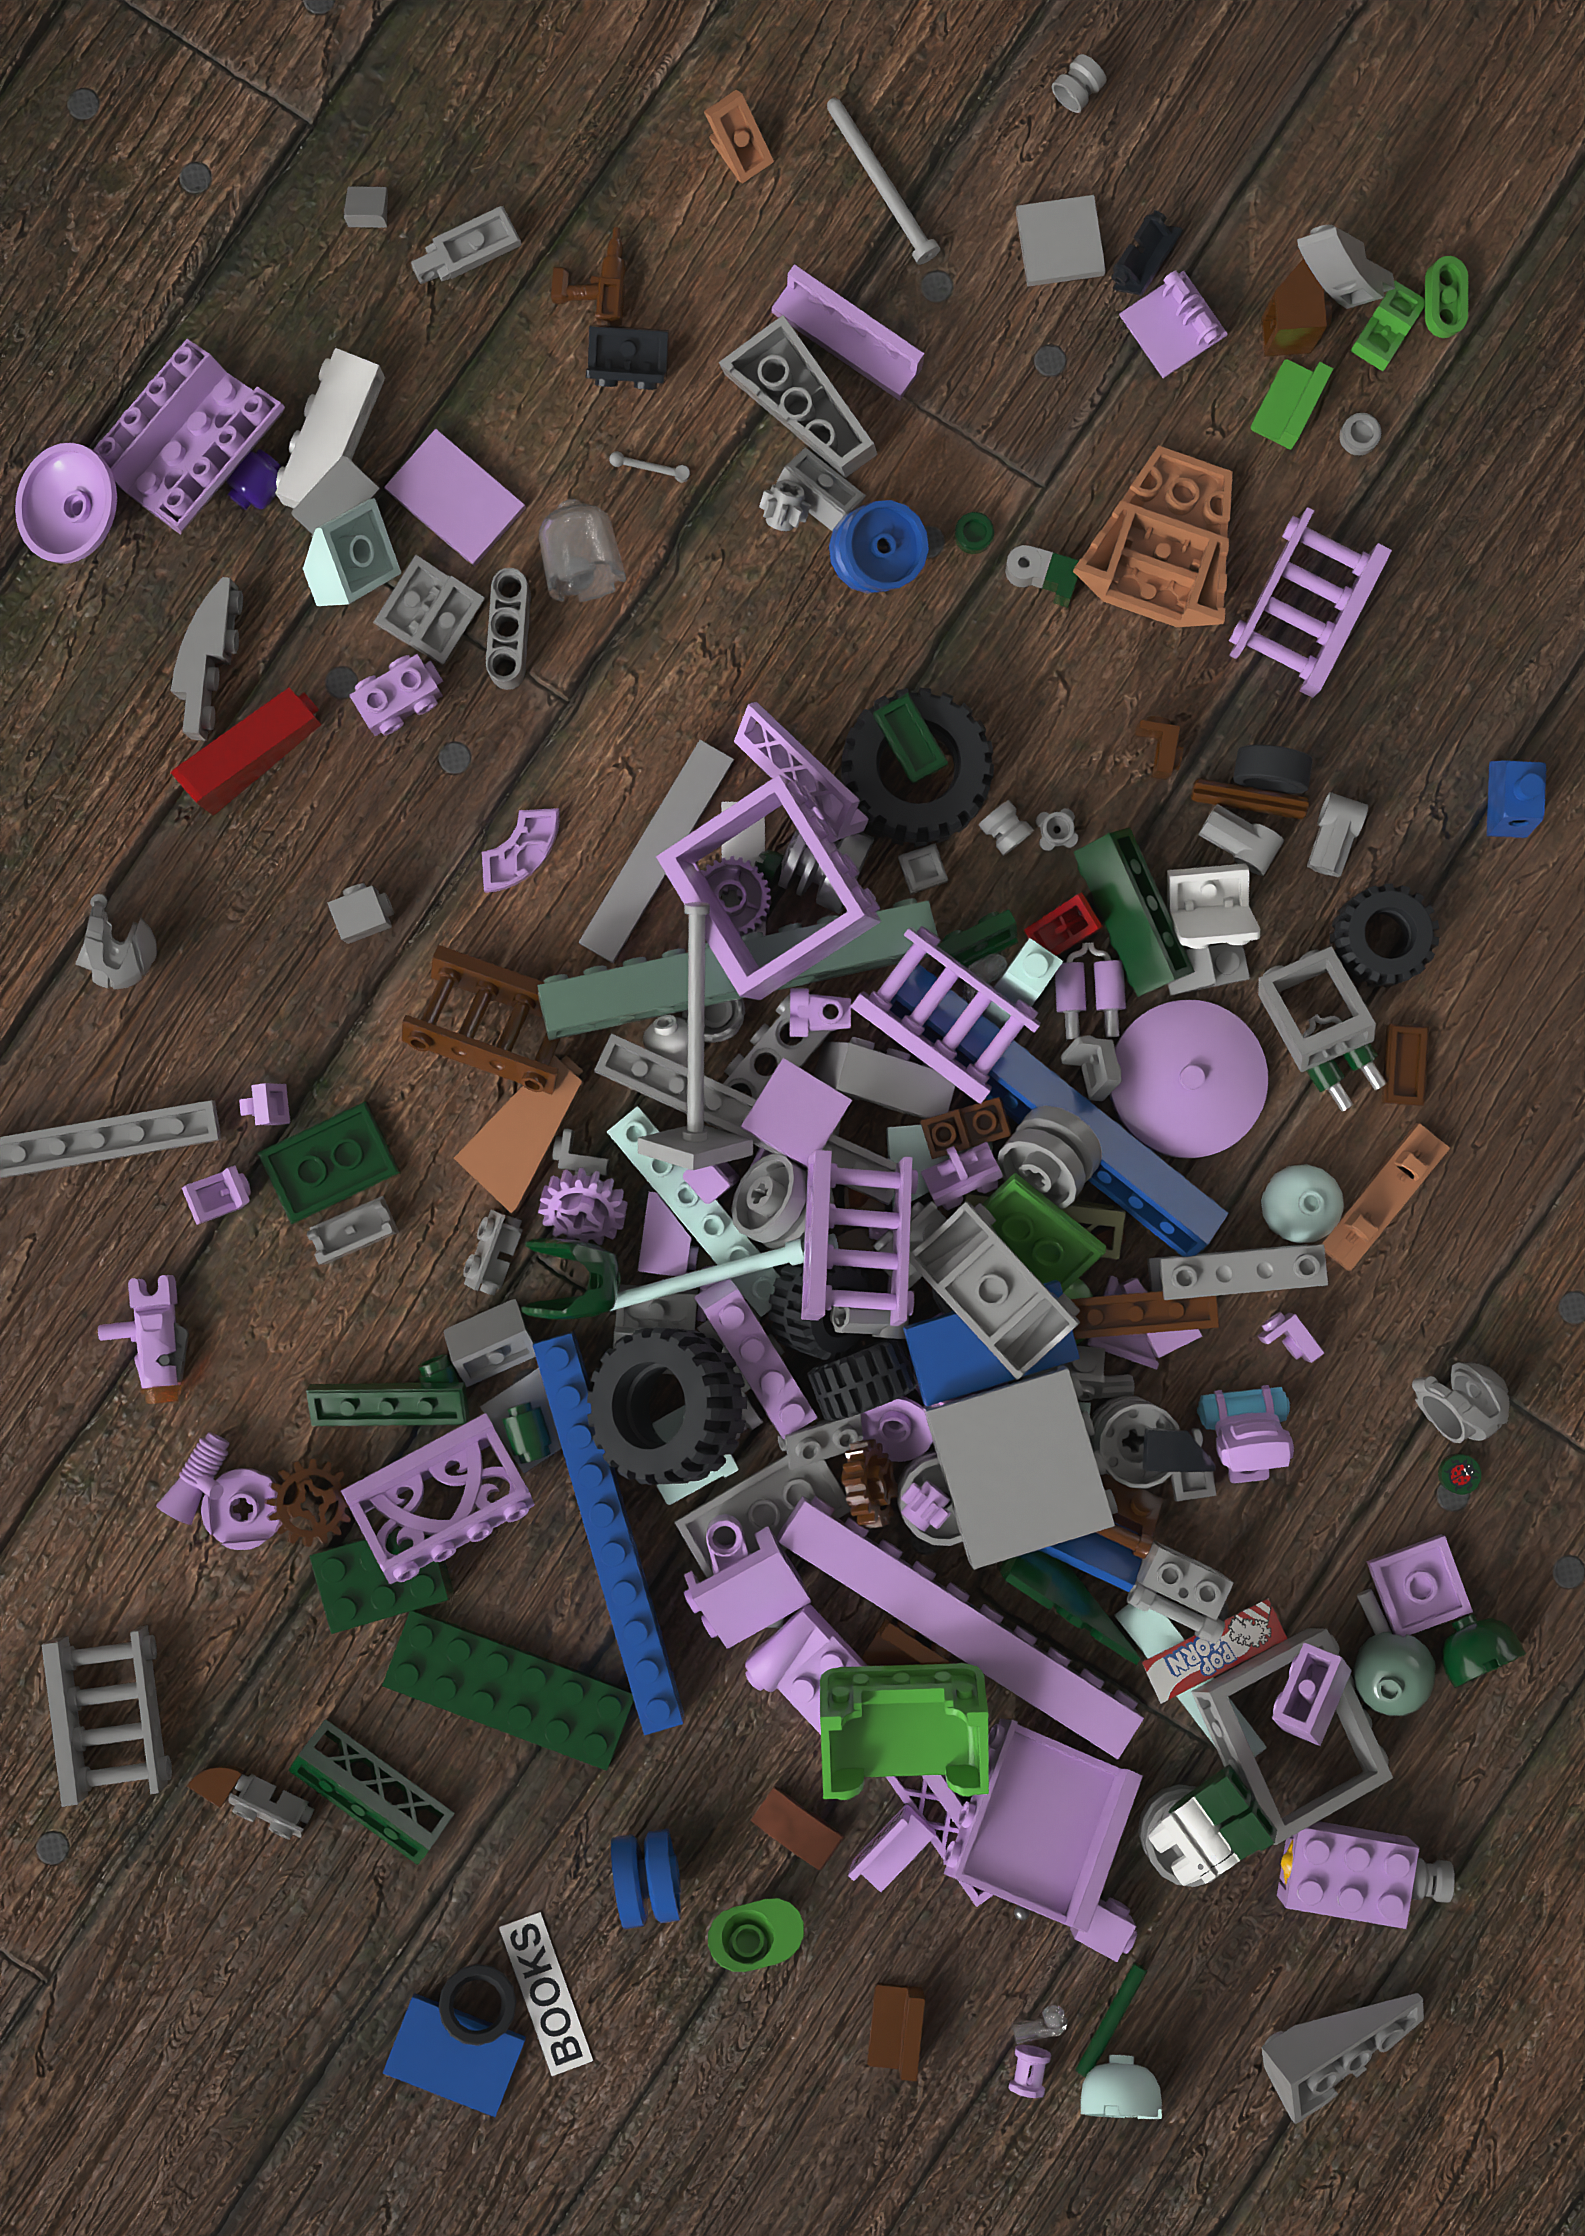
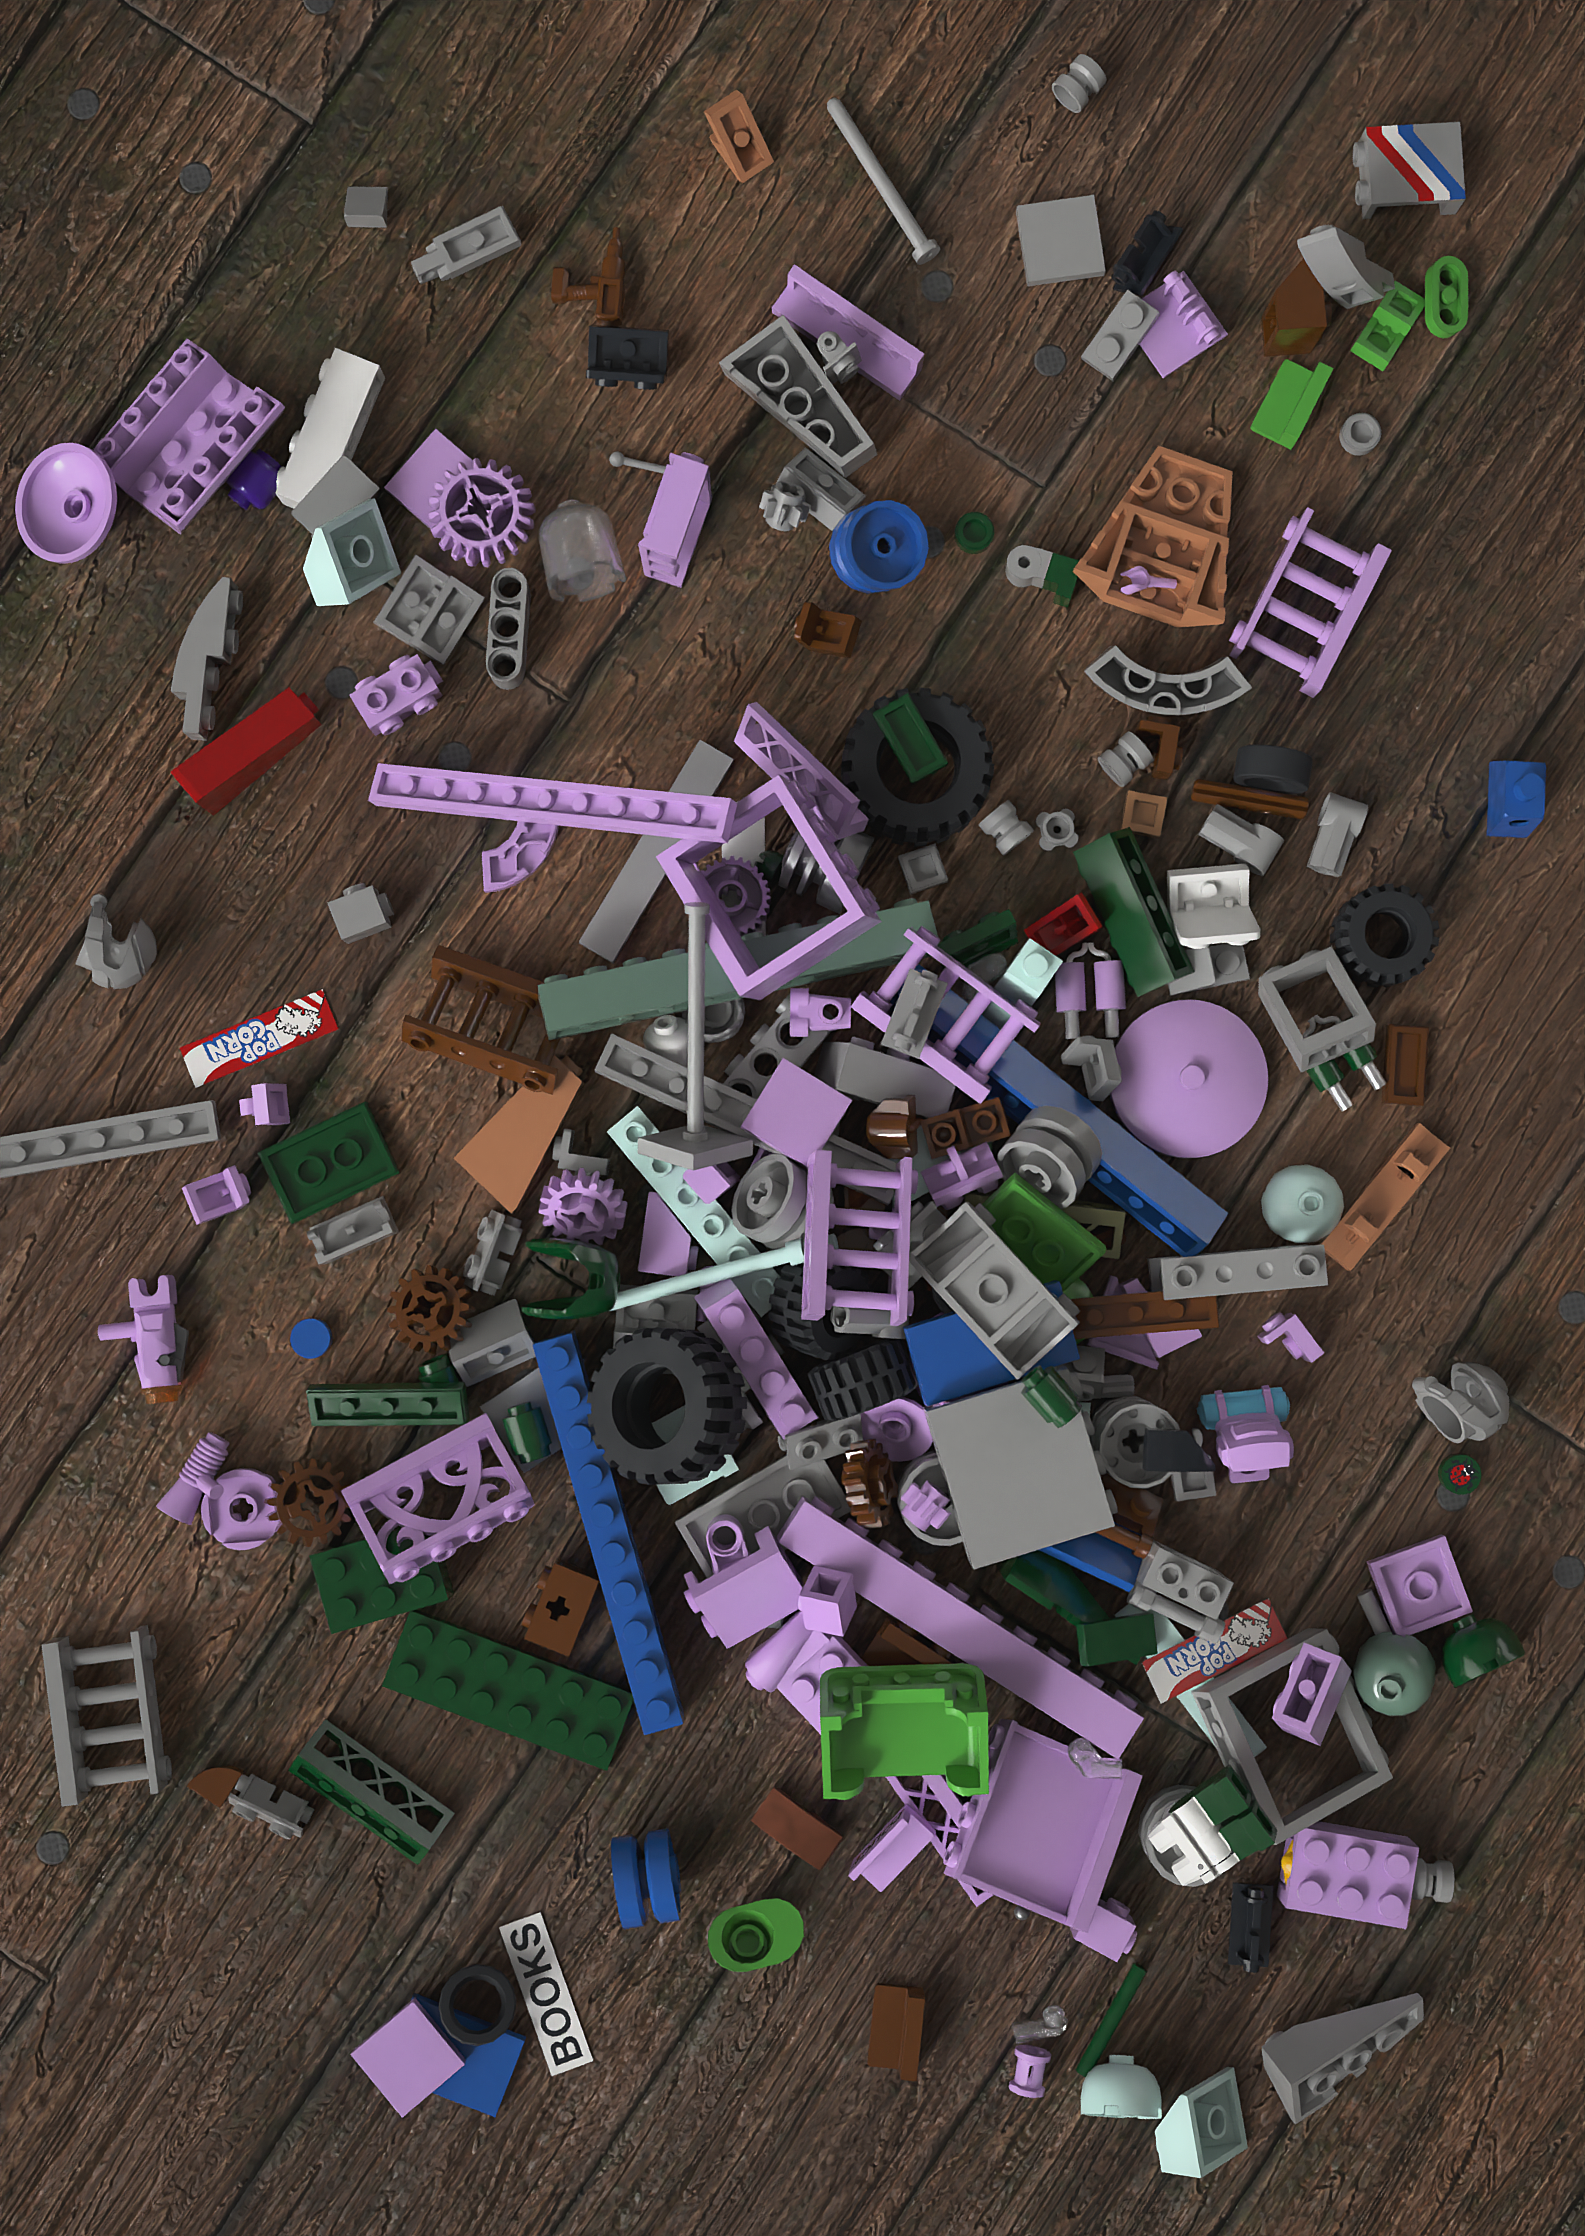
(258, 1038): none -> sticker
(311, 1338): none -> blue tile
(408, 2057): none -> lavender tile
(446, 1316): none -> reddish brown gear
(494, 505): none -> lavender gear
(554, 802): none -> lavender plate
(561, 1630): none -> reddish brown brick
(676, 519): none -> lavender window
(826, 631): none -> reddish brown bracket
(828, 1601): none -> lavender brick
(838, 358): none -> light grey hinge
(894, 1127): none -> reddish brown piece
(914, 1013): none -> light grey hinge
(1051, 1395): none -> dark green brick
(1090, 1763): none -> clear arm
(1116, 1639): none -> dark green tile
(1120, 335): none -> light grey plate
(1125, 759): none -> light grey wheel
(1142, 580): none -> lavender hand
(1143, 813): none -> medium nougat tile
(1166, 693): none -> light grey brick
(1202, 2127): none -> light aqua slope
(1250, 1925): none -> black hinge
(1410, 167): none -> panel

